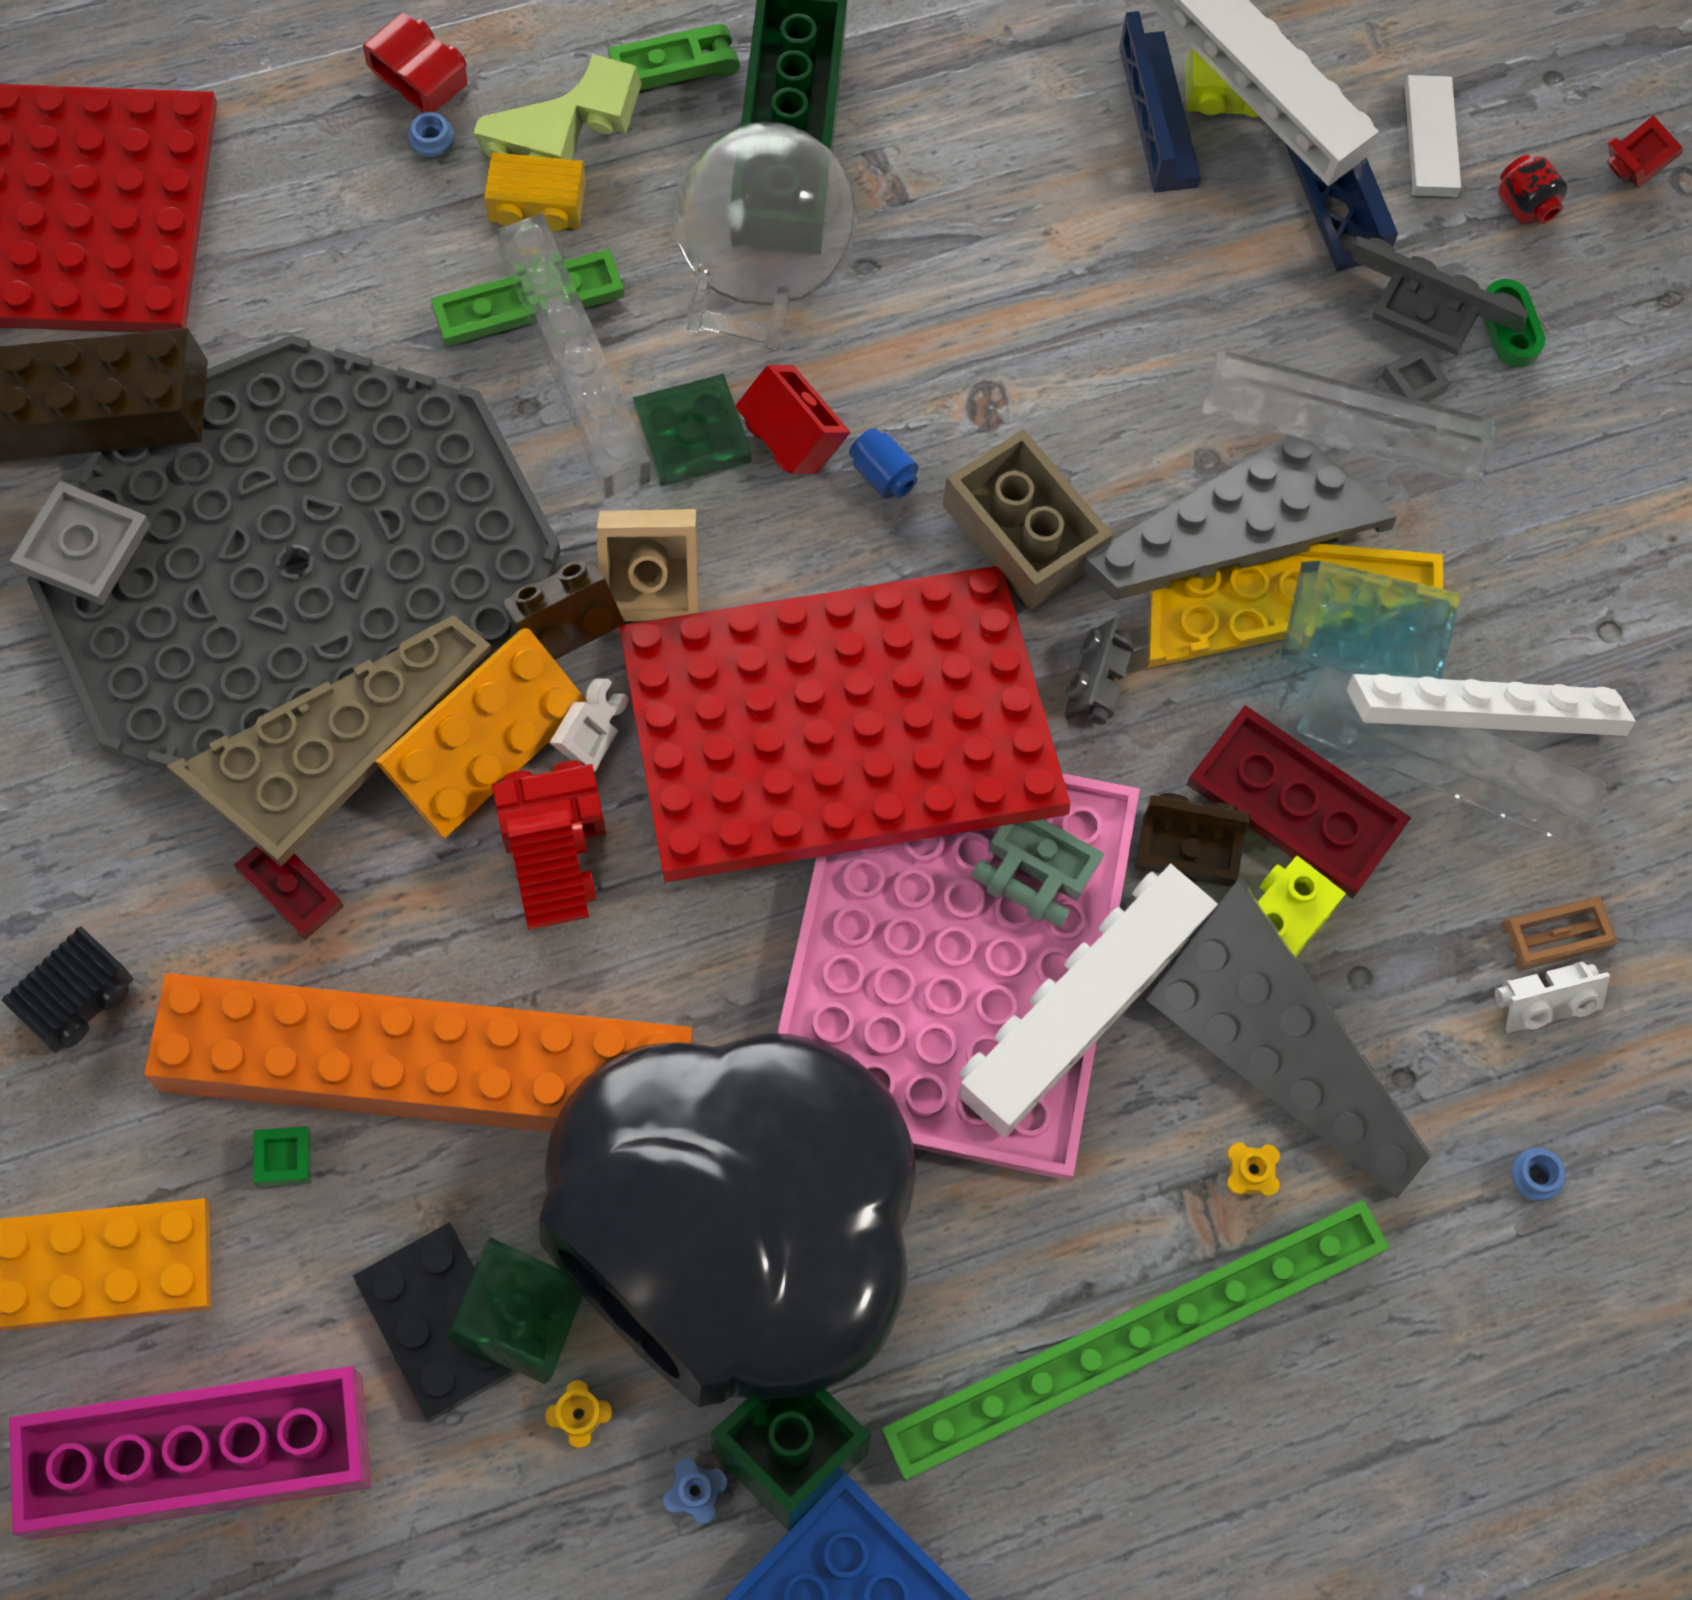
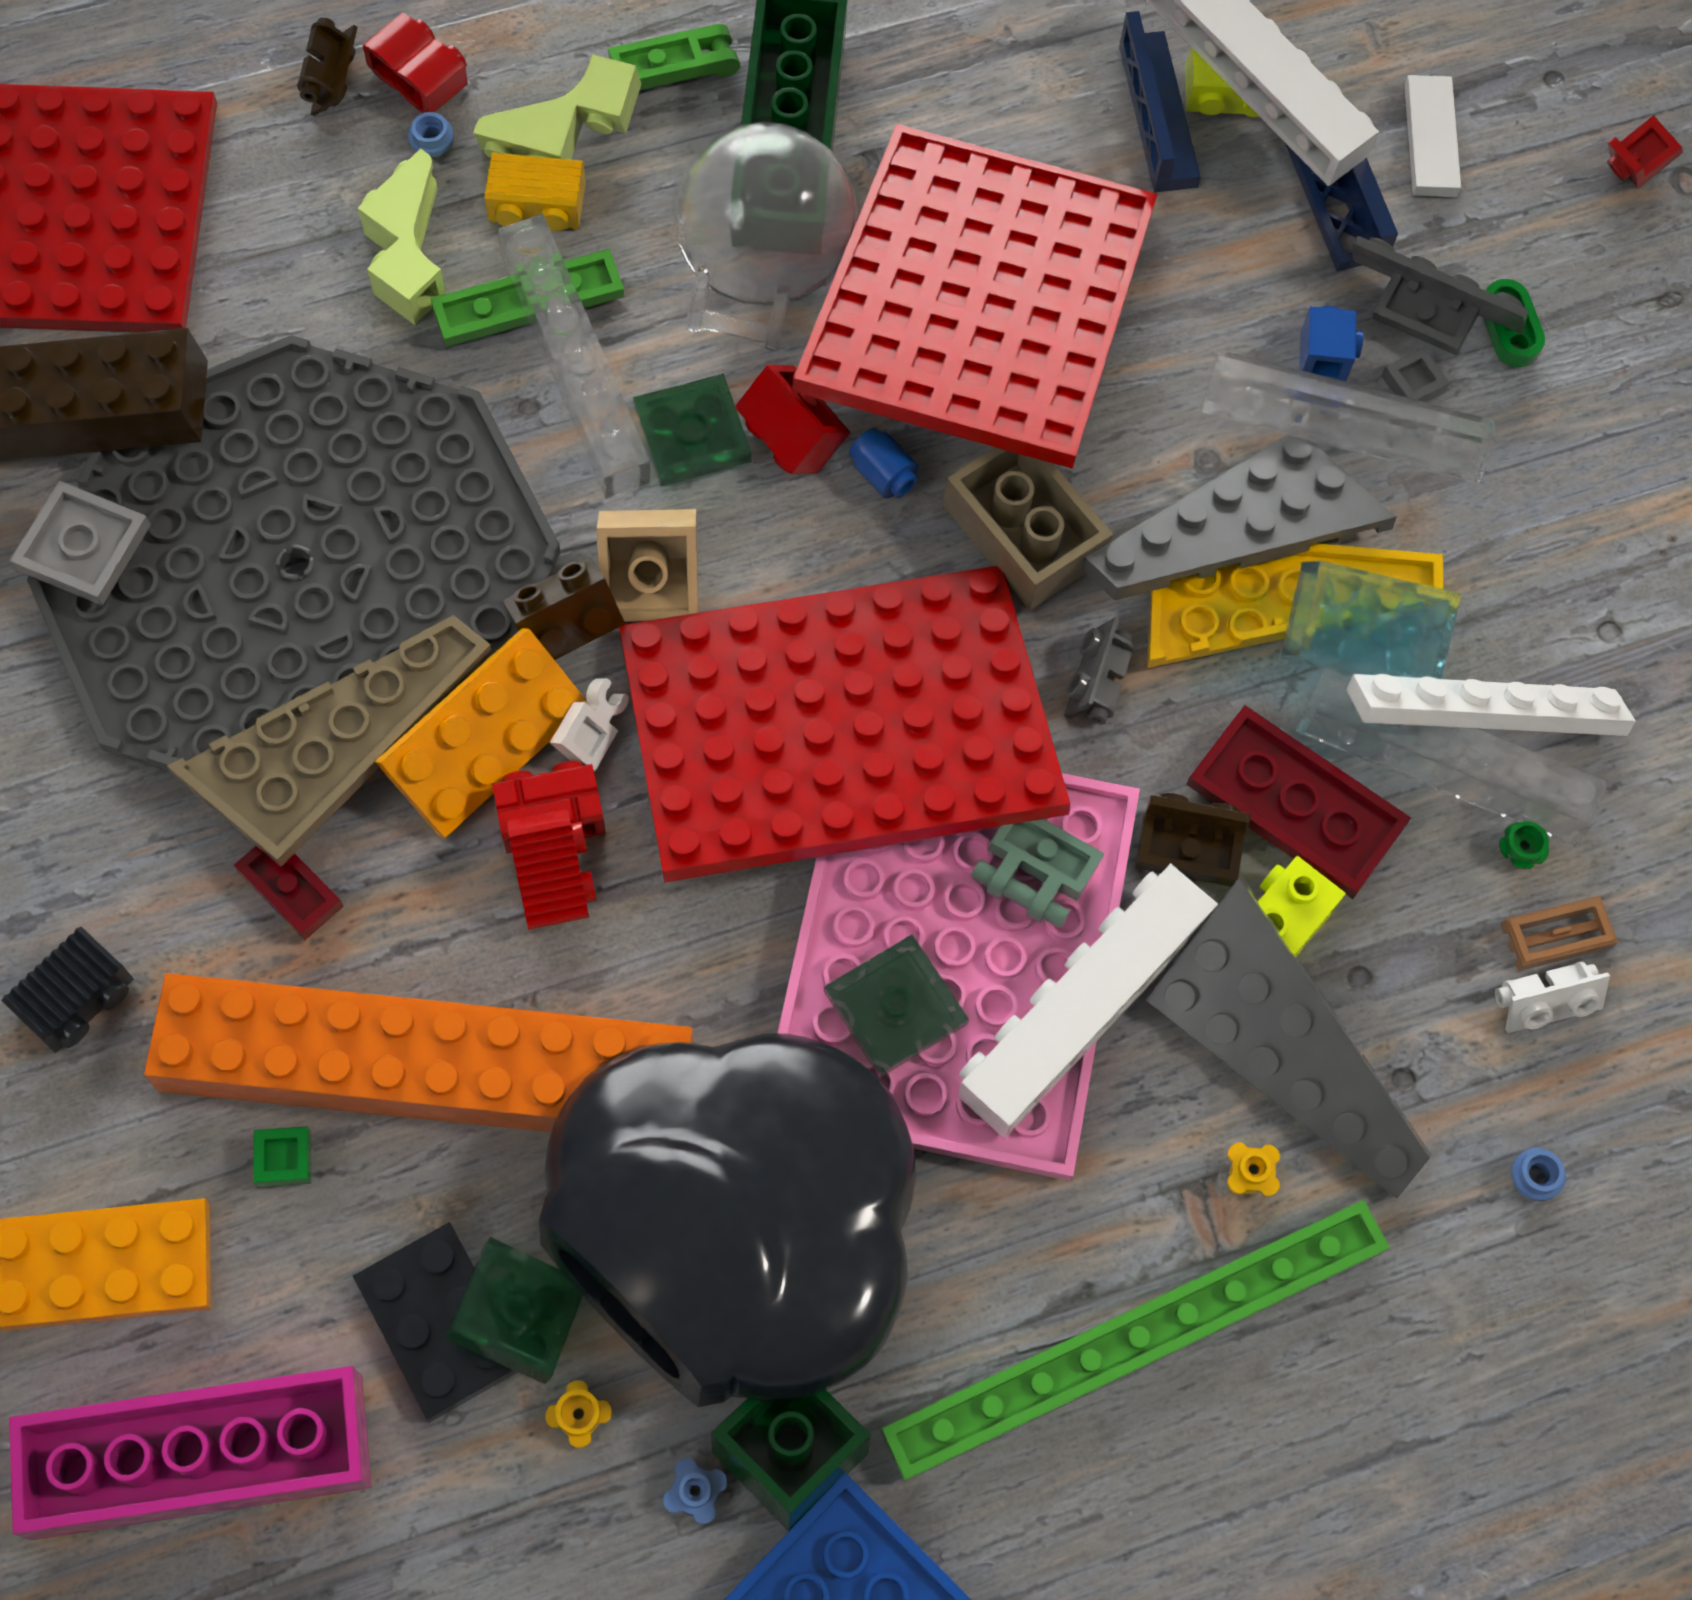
(325, 79): none -> dark brown hinge
(397, 221): none -> yellowish green arch
(896, 1005): none -> clear green plate
(978, 296): none -> plate
(1330, 342): none -> blue brick
(1532, 189): head -> none
(1533, 836): none -> green plate

